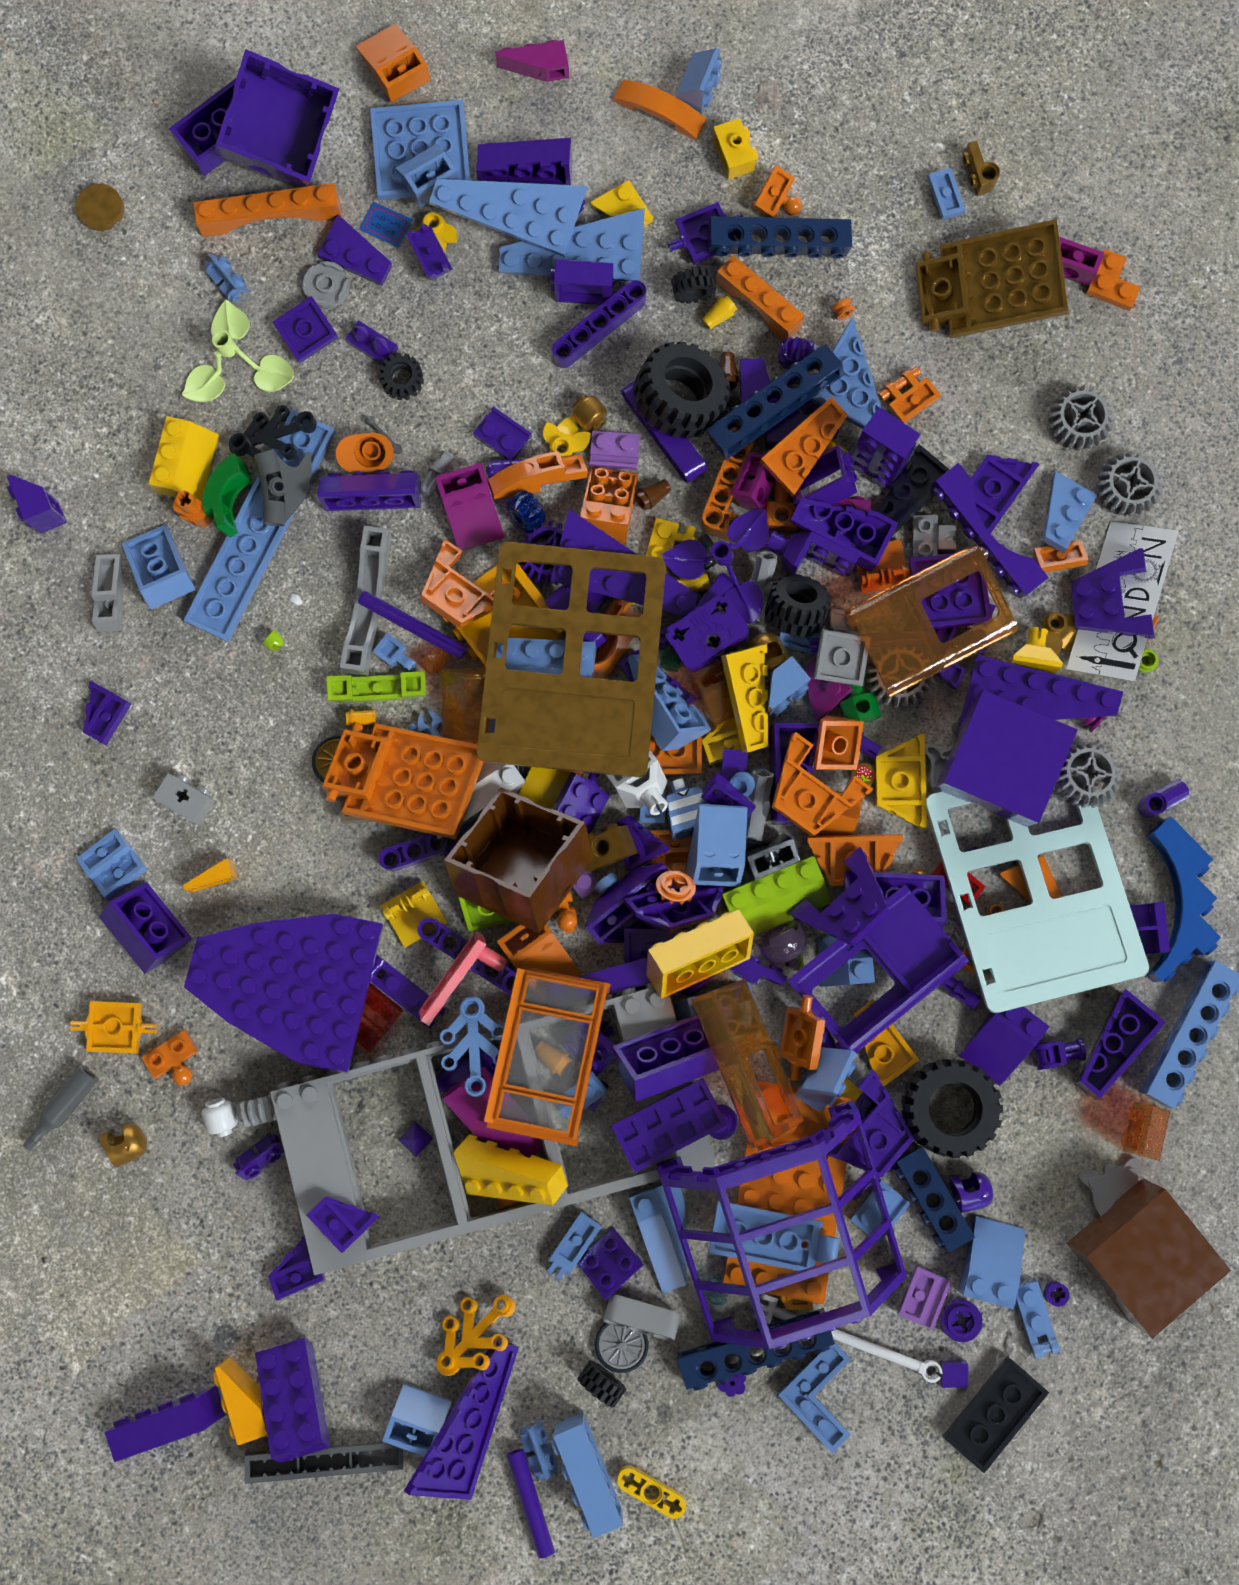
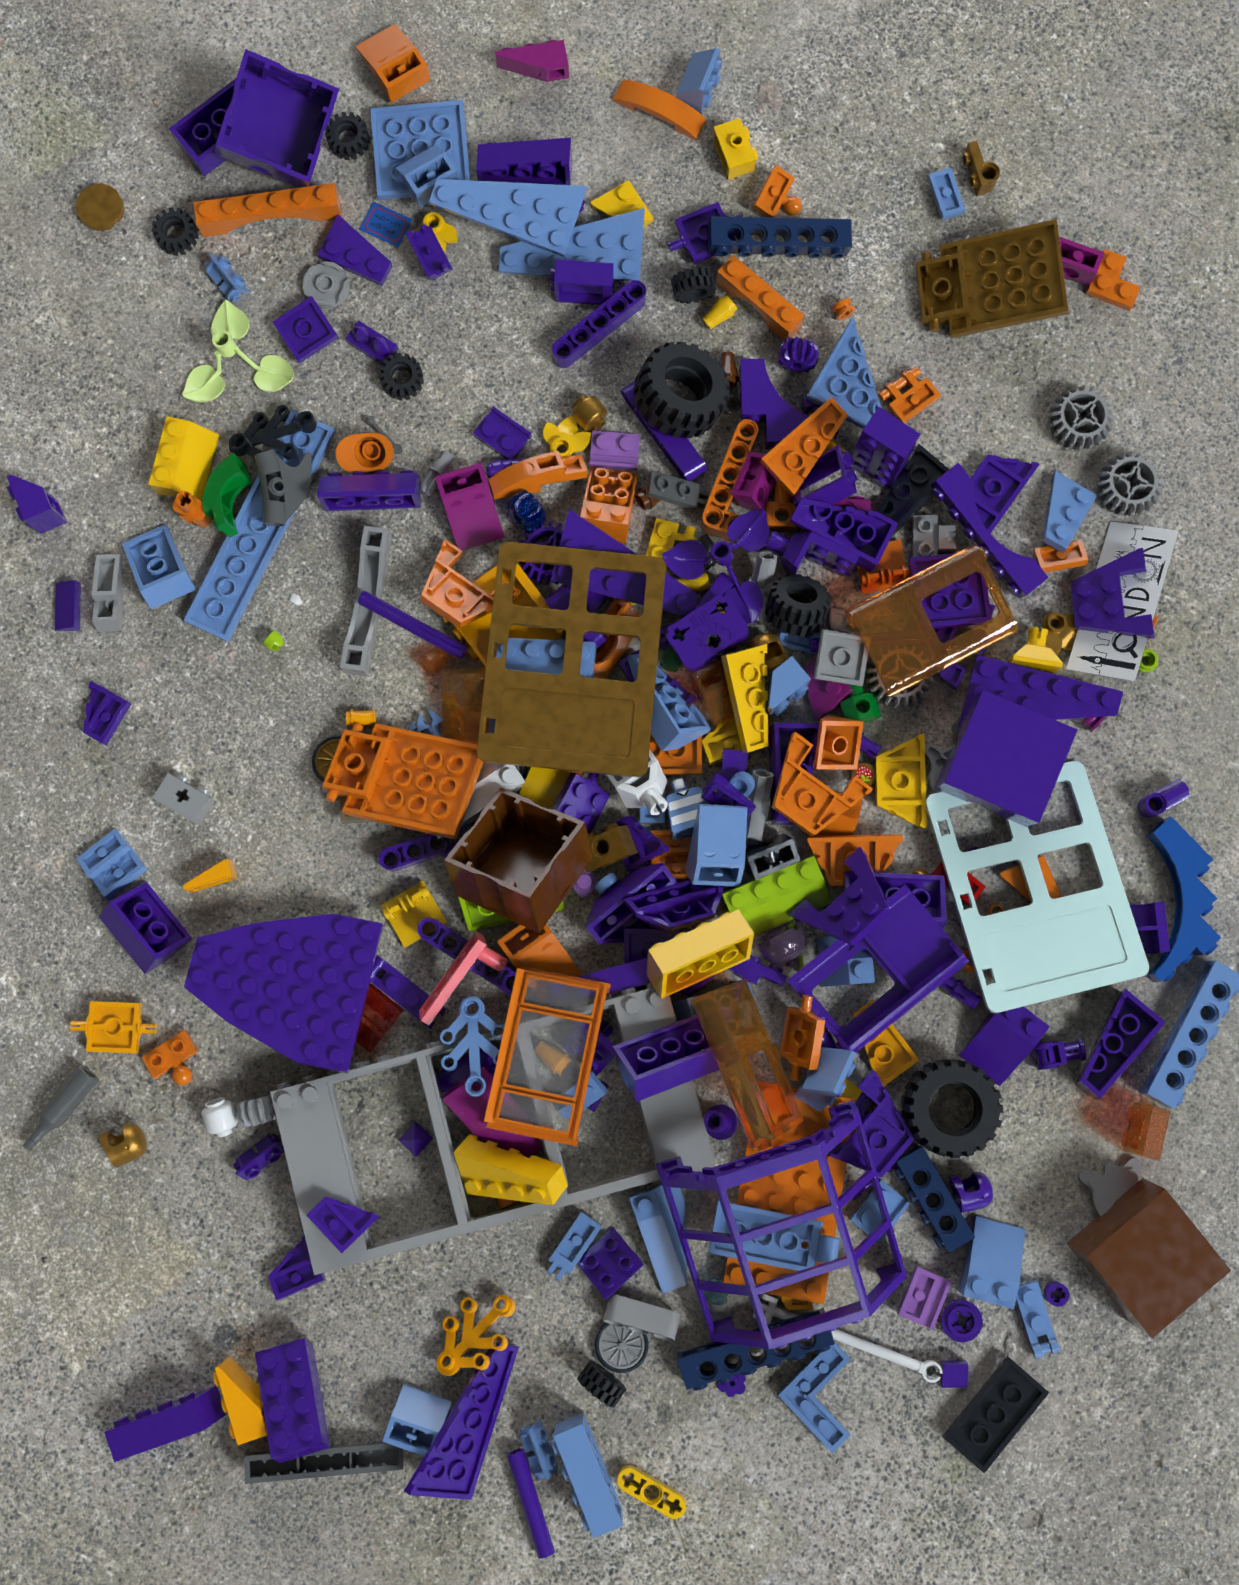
(67, 606): none -> dark purple slope
(167, 221): none -> black tyre
(347, 123): none -> black tyre
(376, 688): lime slope -> none
(393, 651): medium blue plate -> none
(567, 918): orange plate -> none
(668, 1125): dark purple plate -> none
(676, 491): none -> dark grey hinge
(680, 881): orange gear -> none
(810, 385): dark blue brick -> none
(1106, 773): light grey gear -> none

